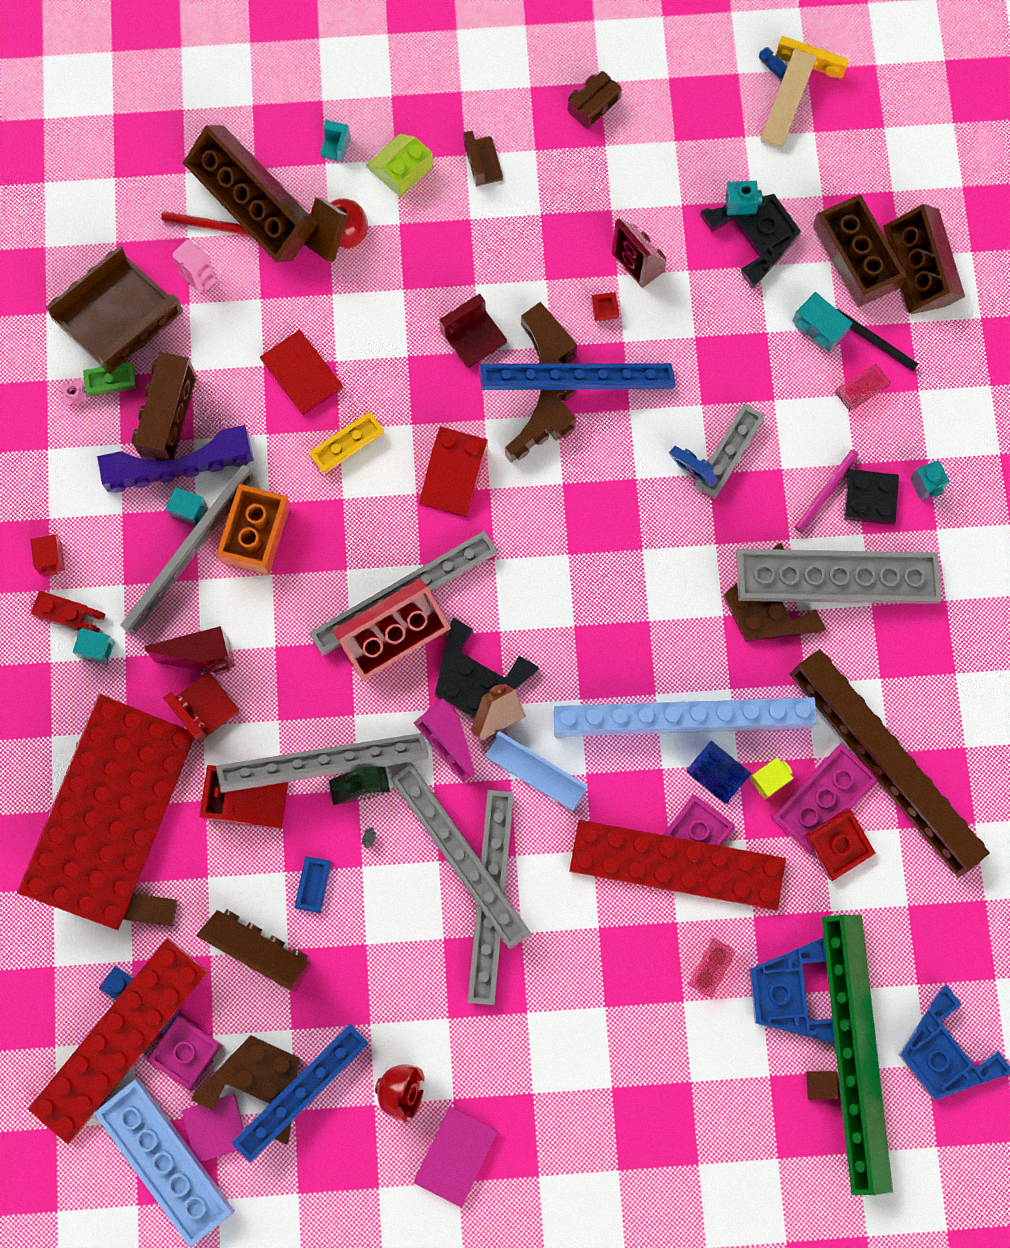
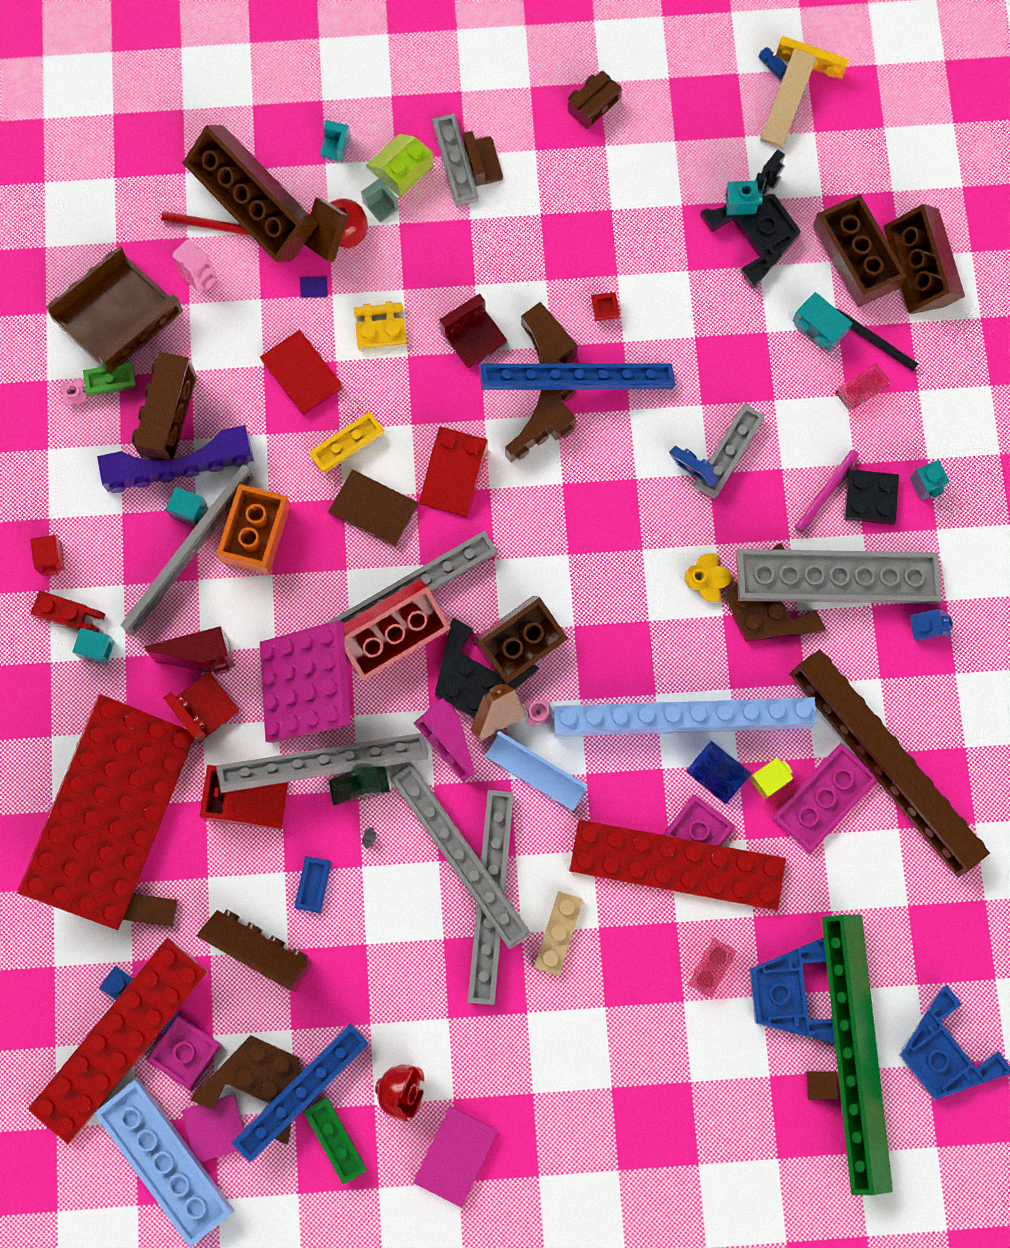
(304, 682): none -> dark pink plate
(313, 287): none -> dark purple sticker
(335, 1140): none -> green plate
(373, 508): none -> reddish brown tile
(380, 200): none -> sand green panel
(380, 332): none -> yellow plate
(455, 160): none -> light grey tile
(520, 639): none -> reddish brown slope
(532, 707): none -> bright pink plate
(558, 933): none -> tan plate
(637, 253): dark red slope -> none
(712, 577): none -> yellow plate
(770, 173): none -> black plate
(840, 844): red plate -> none
(931, 624): none -> blue bracket

